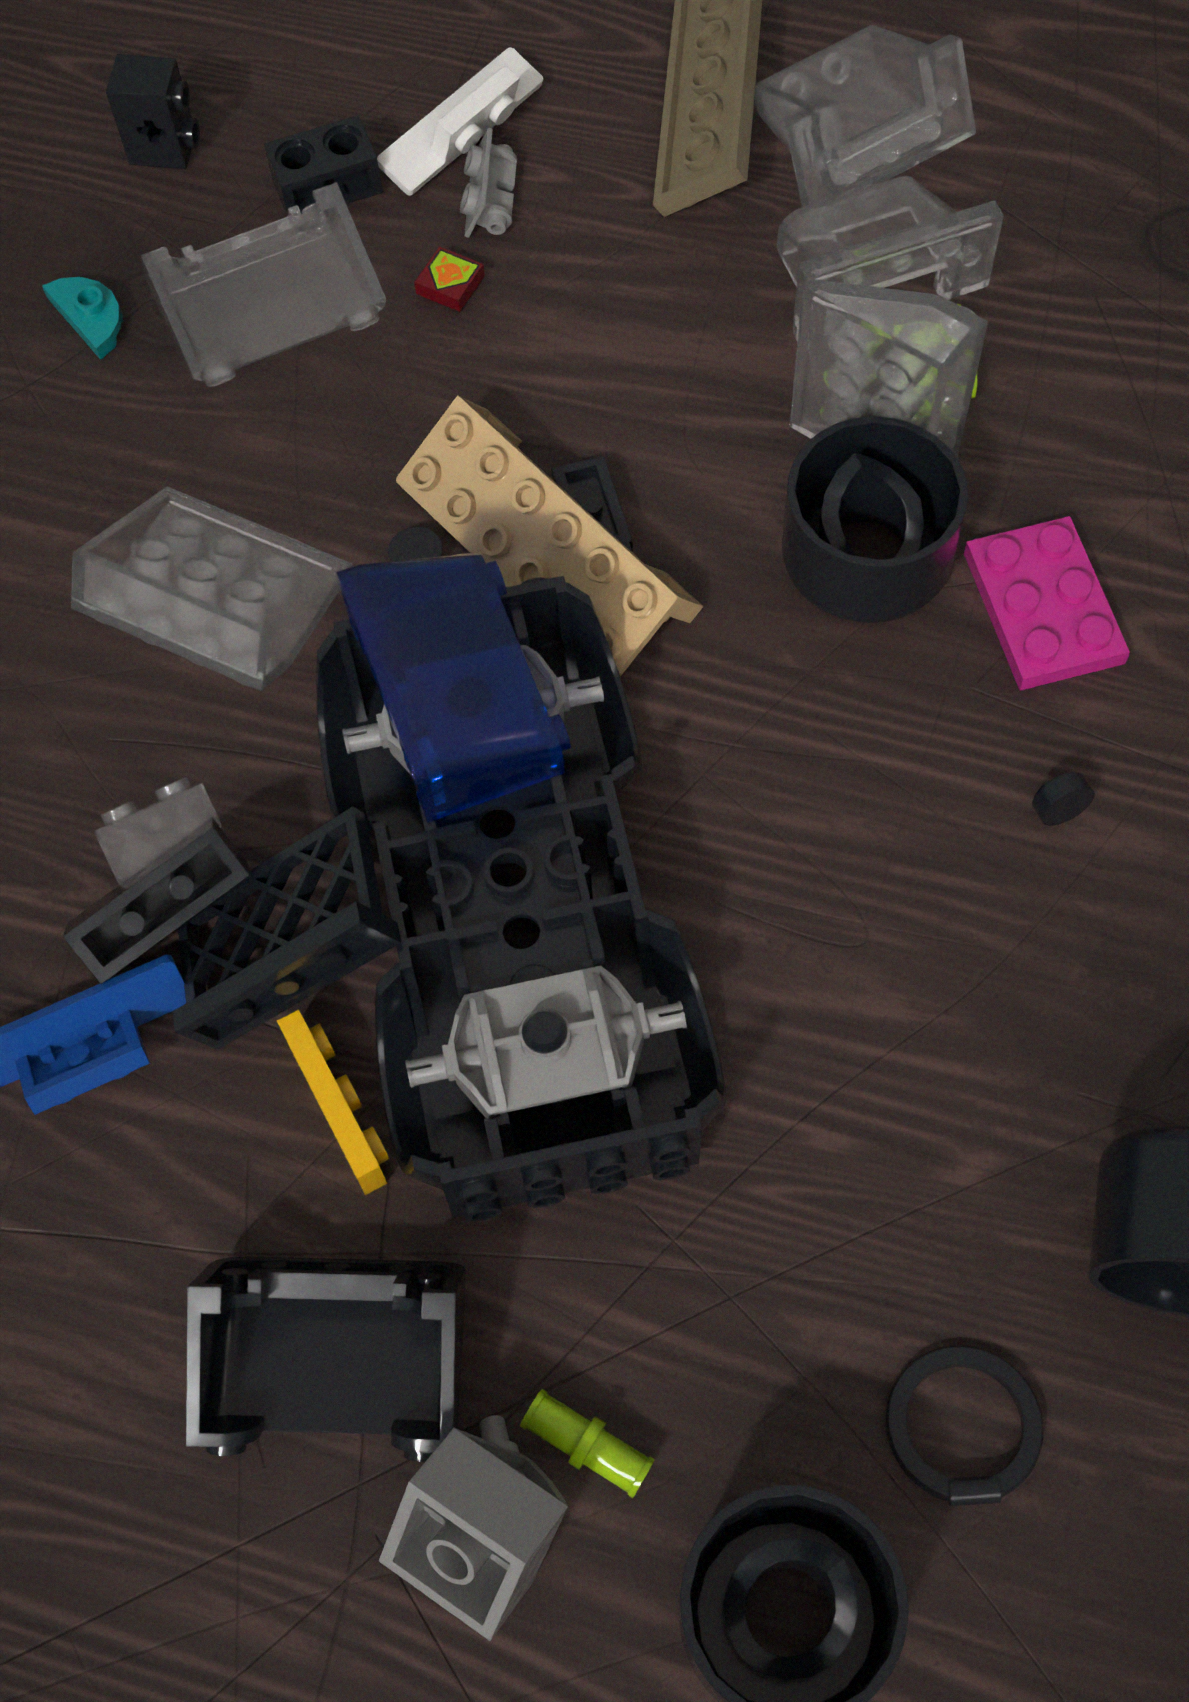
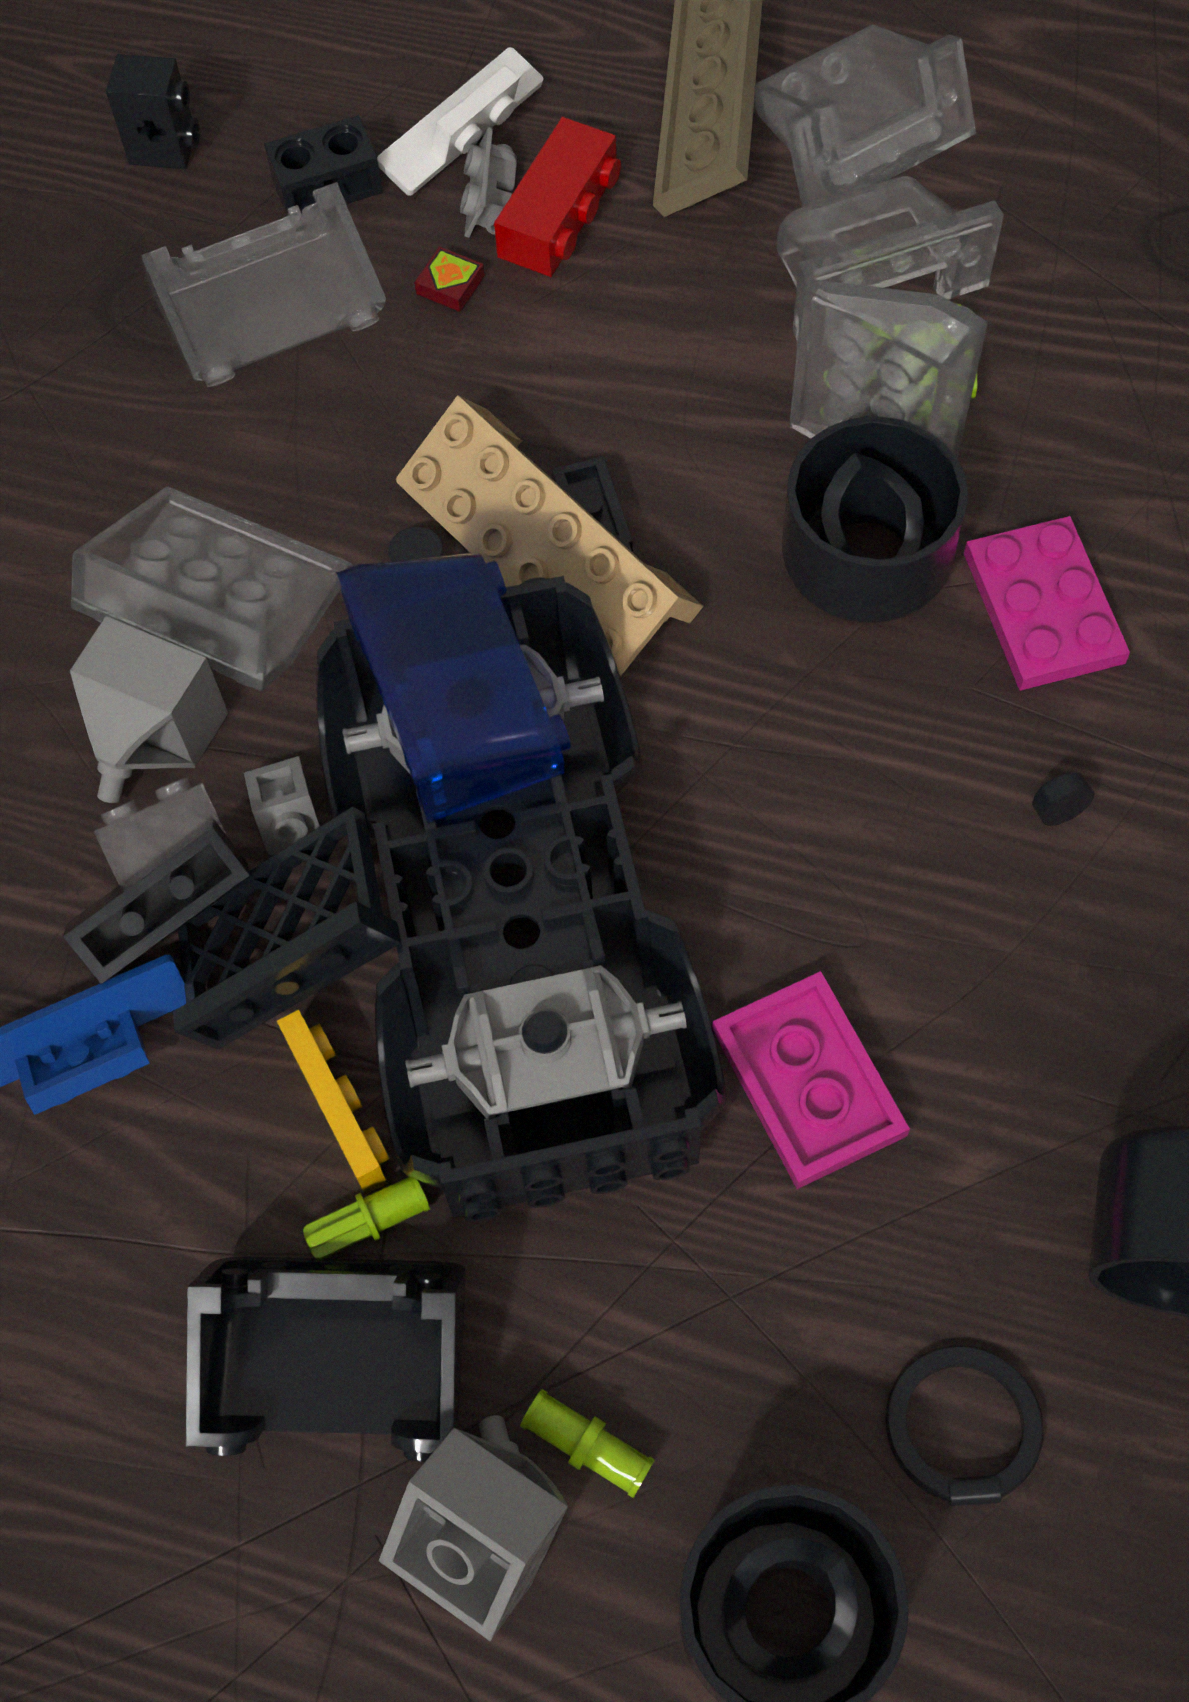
(88, 309): teal plate -> none
(144, 703): none -> light grey piece
(281, 803): none -> light grey bracket
(365, 1217): none -> lime axle
(557, 197): none -> red brick
(809, 1079): none -> dark pink plate

